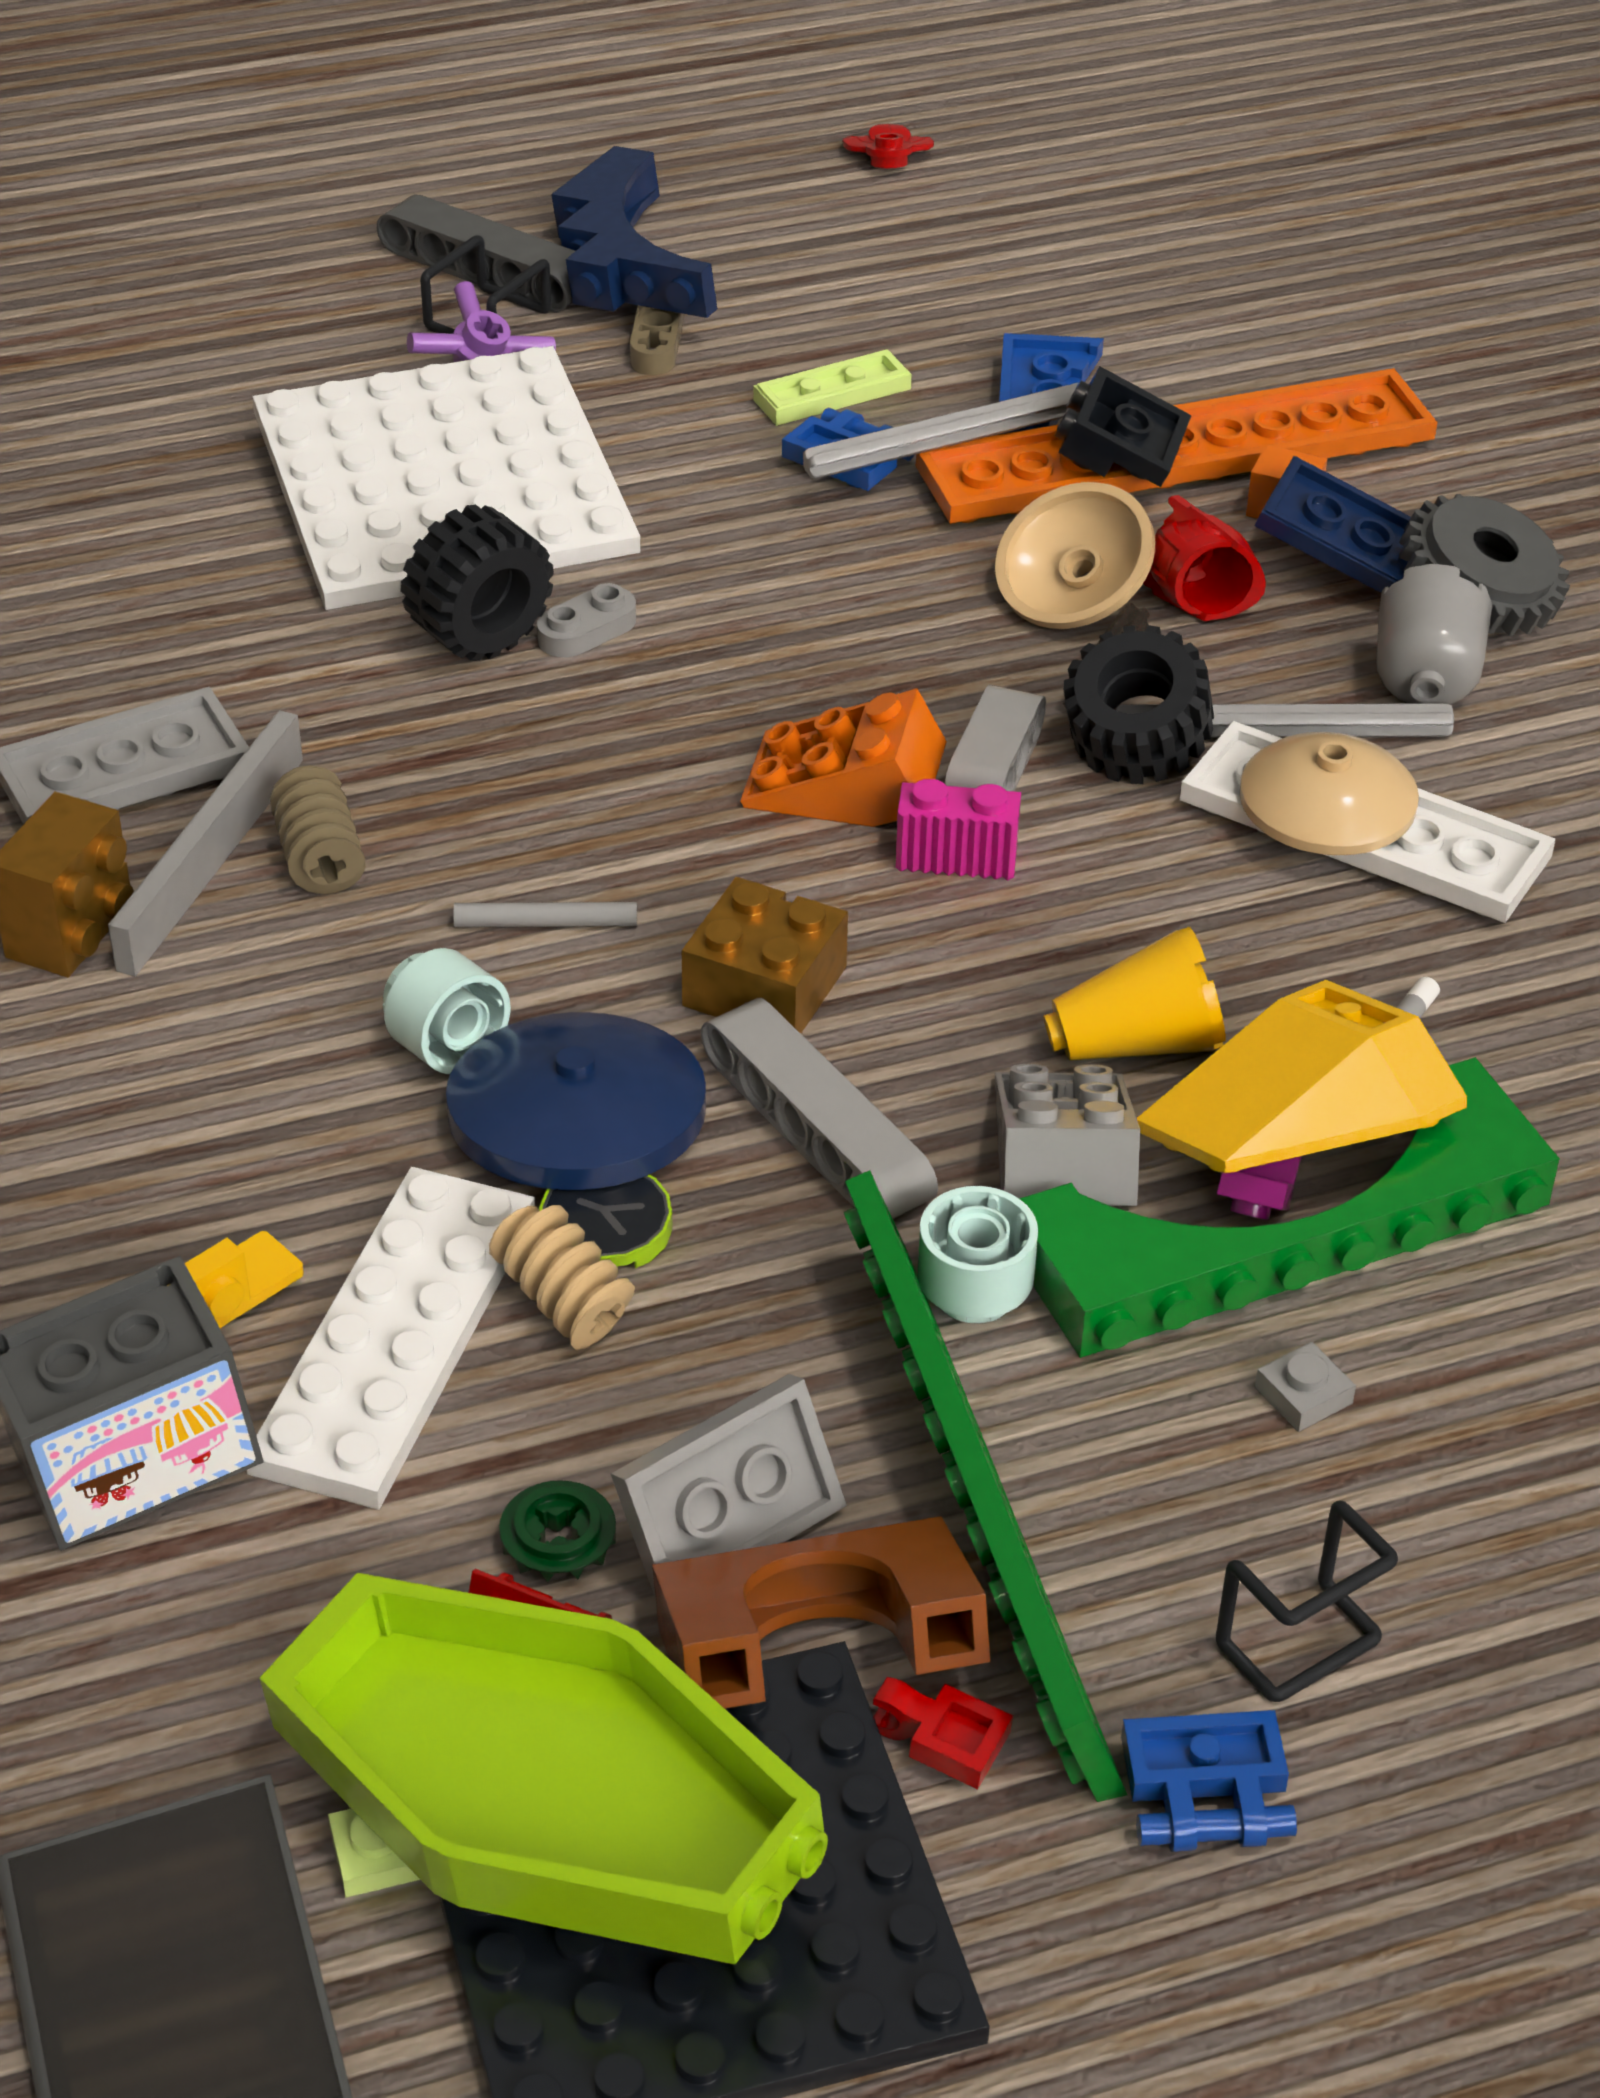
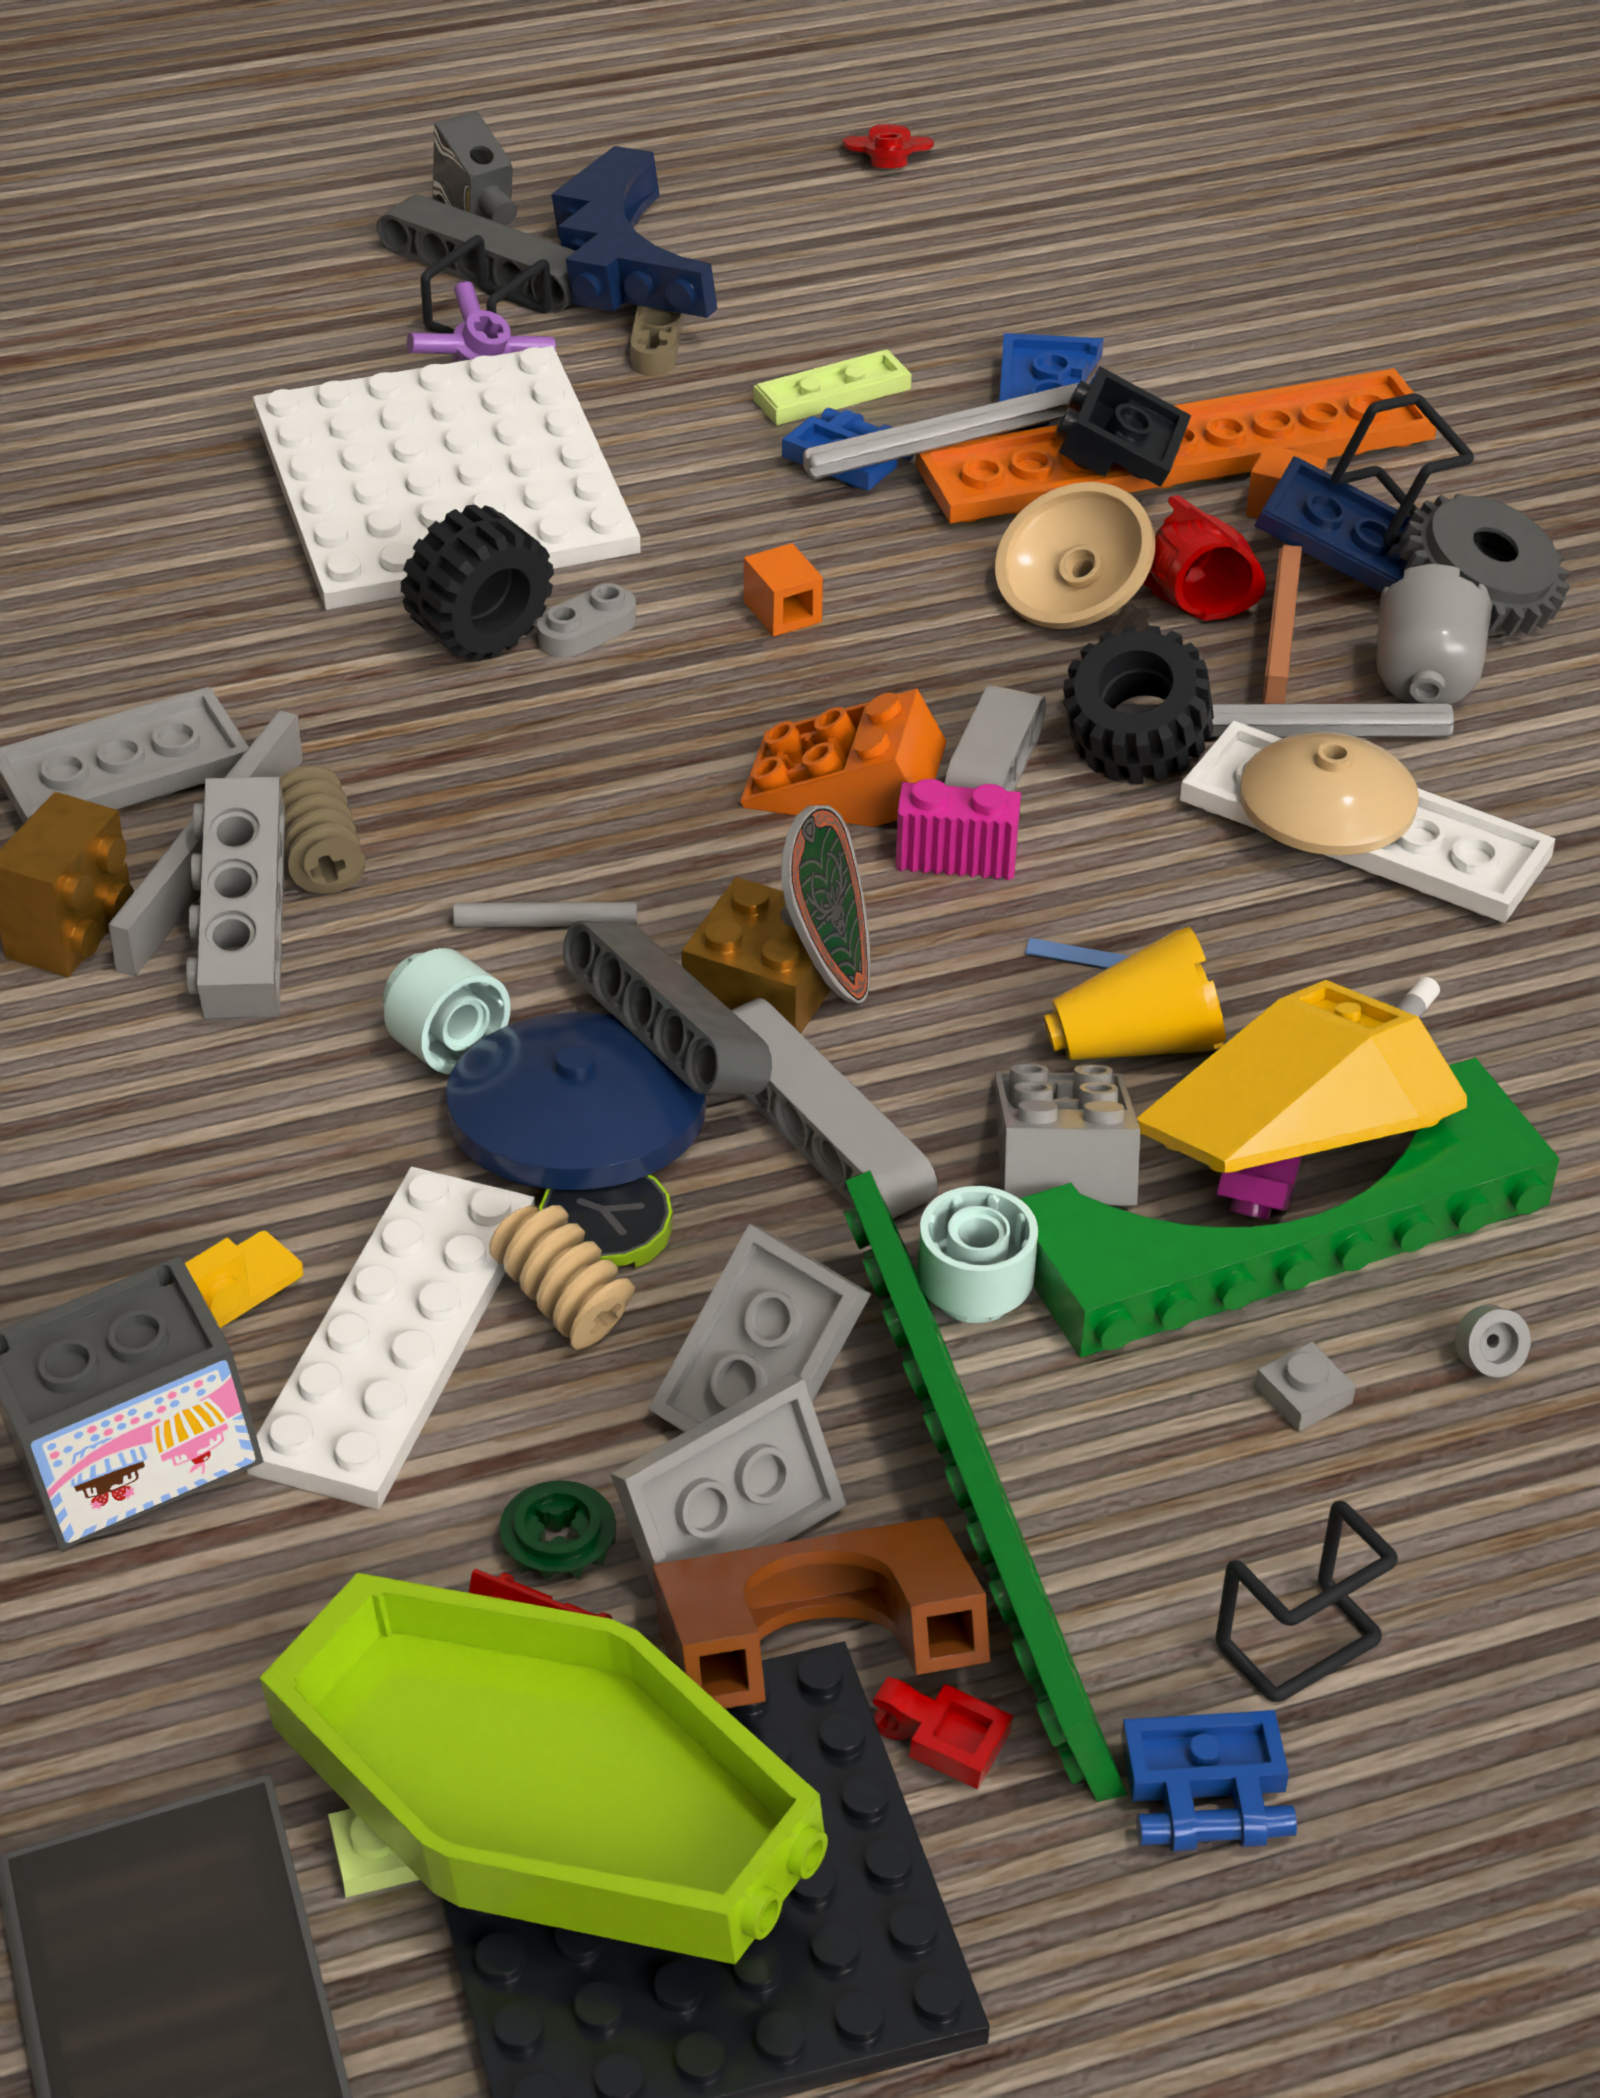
(249, 978): none -> light grey brick
(472, 169): none -> dark grey torso
(667, 1009): none -> dark grey beam
(763, 1320): none -> light grey plate
(783, 589): none -> orange brick
(827, 900): none -> shield
(1072, 954): none -> medium blue piece
(1281, 625): none -> nougat tile
(1407, 500): none -> black piece
(1493, 1340): none -> light grey tile

